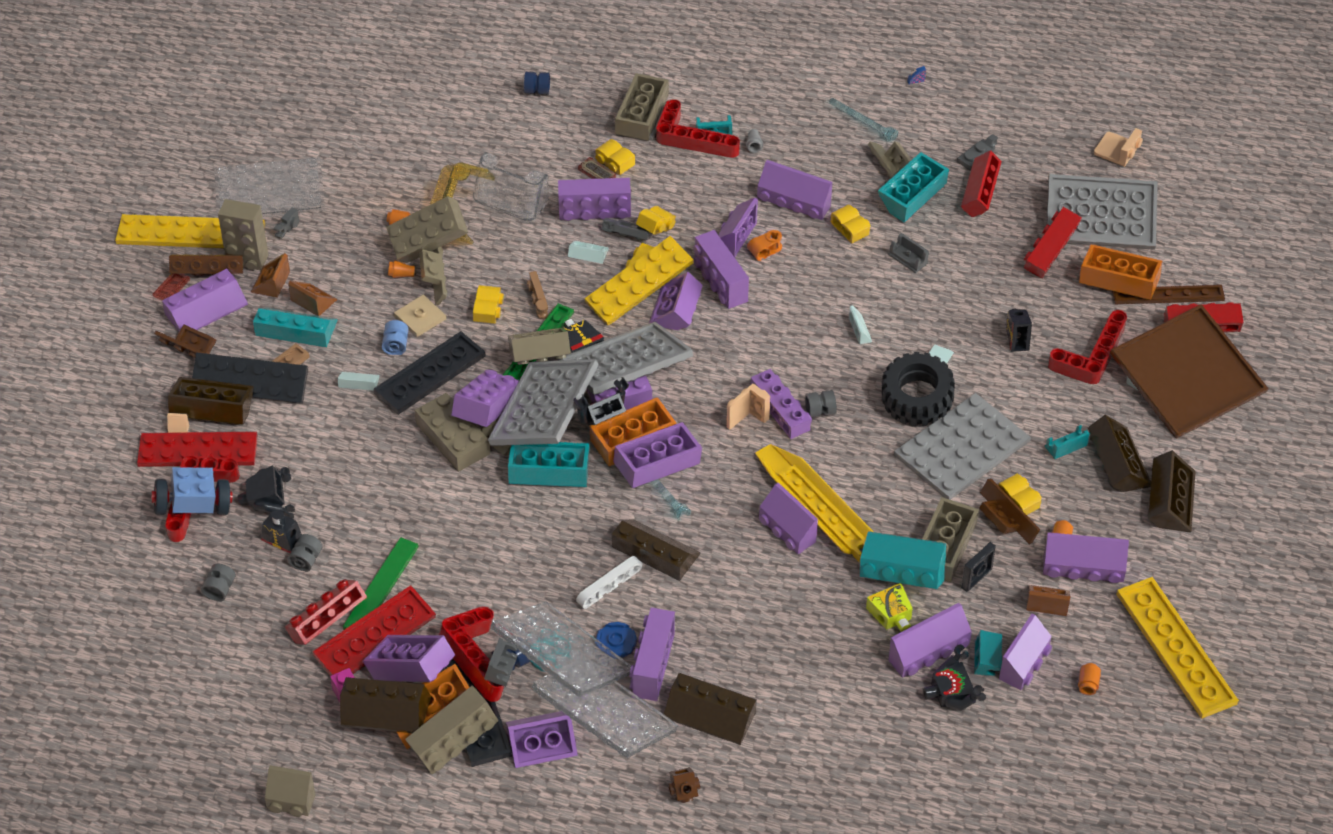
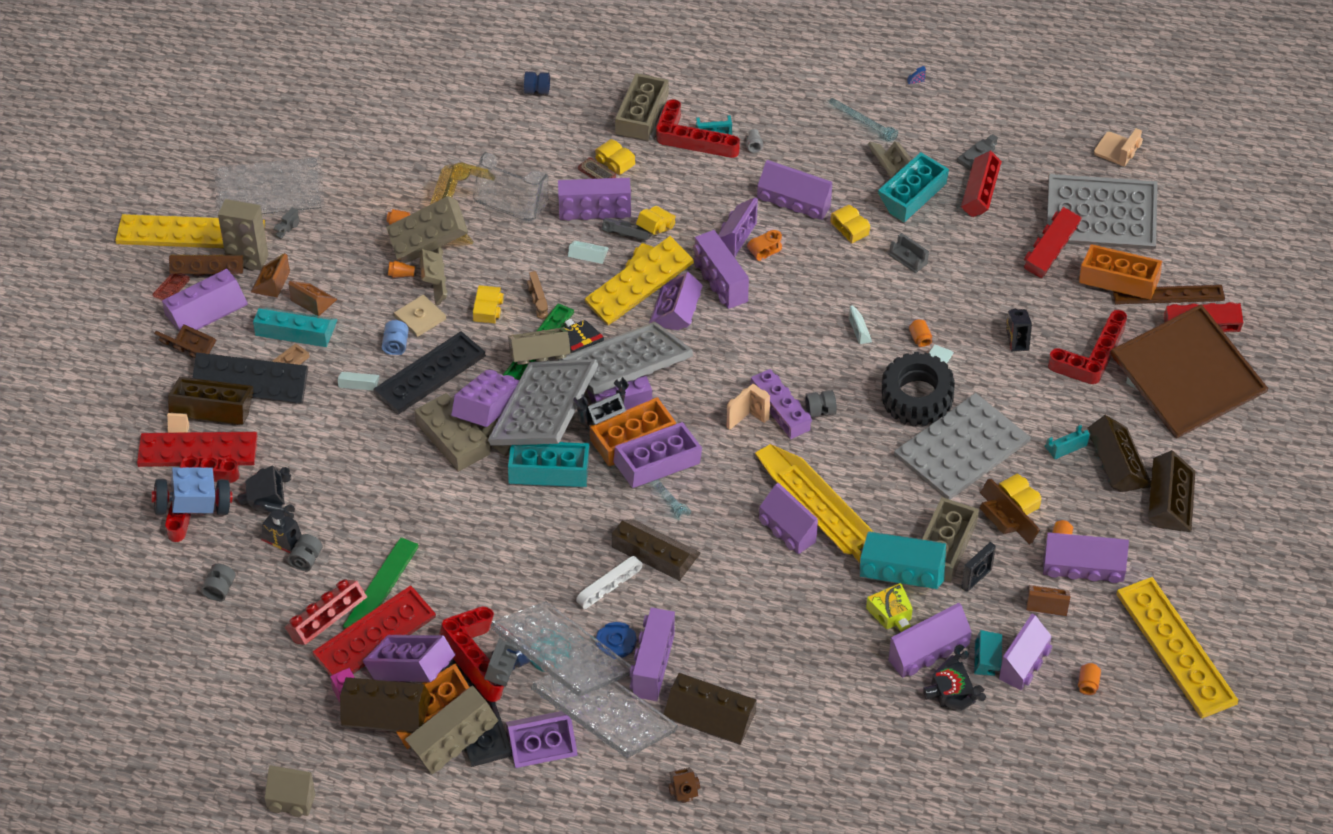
(920, 333): none -> orange brick

